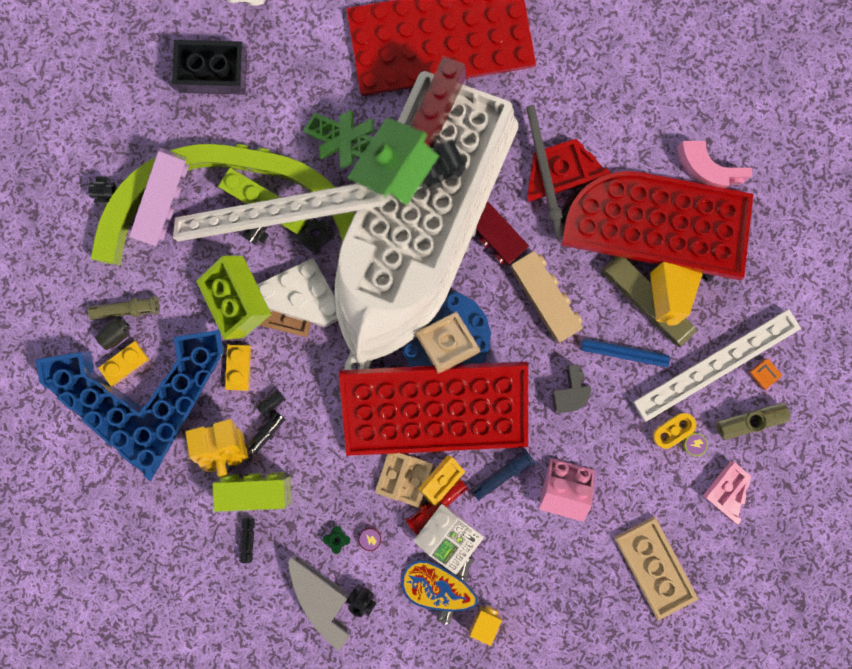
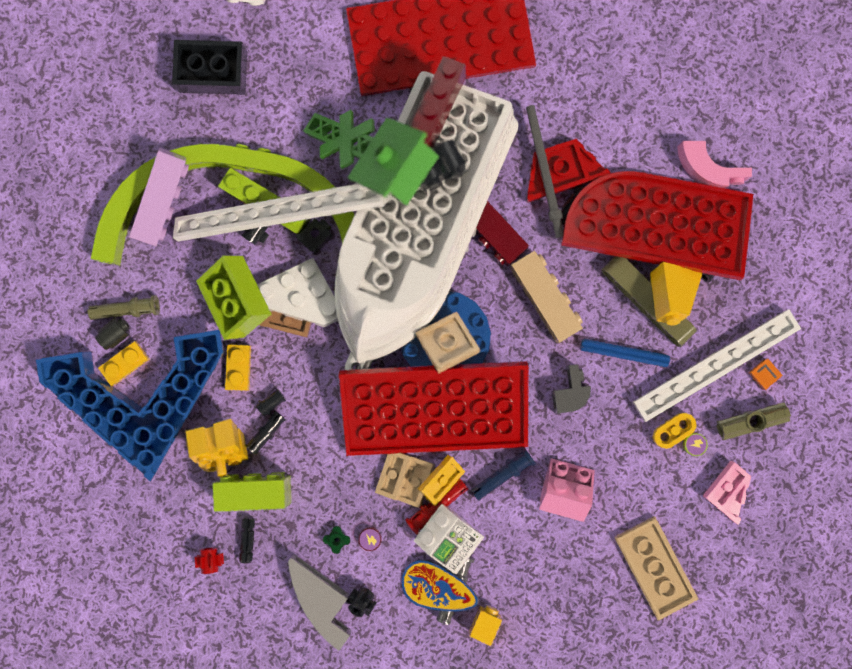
(101, 189): black gear -> none
(209, 560): none -> red gear

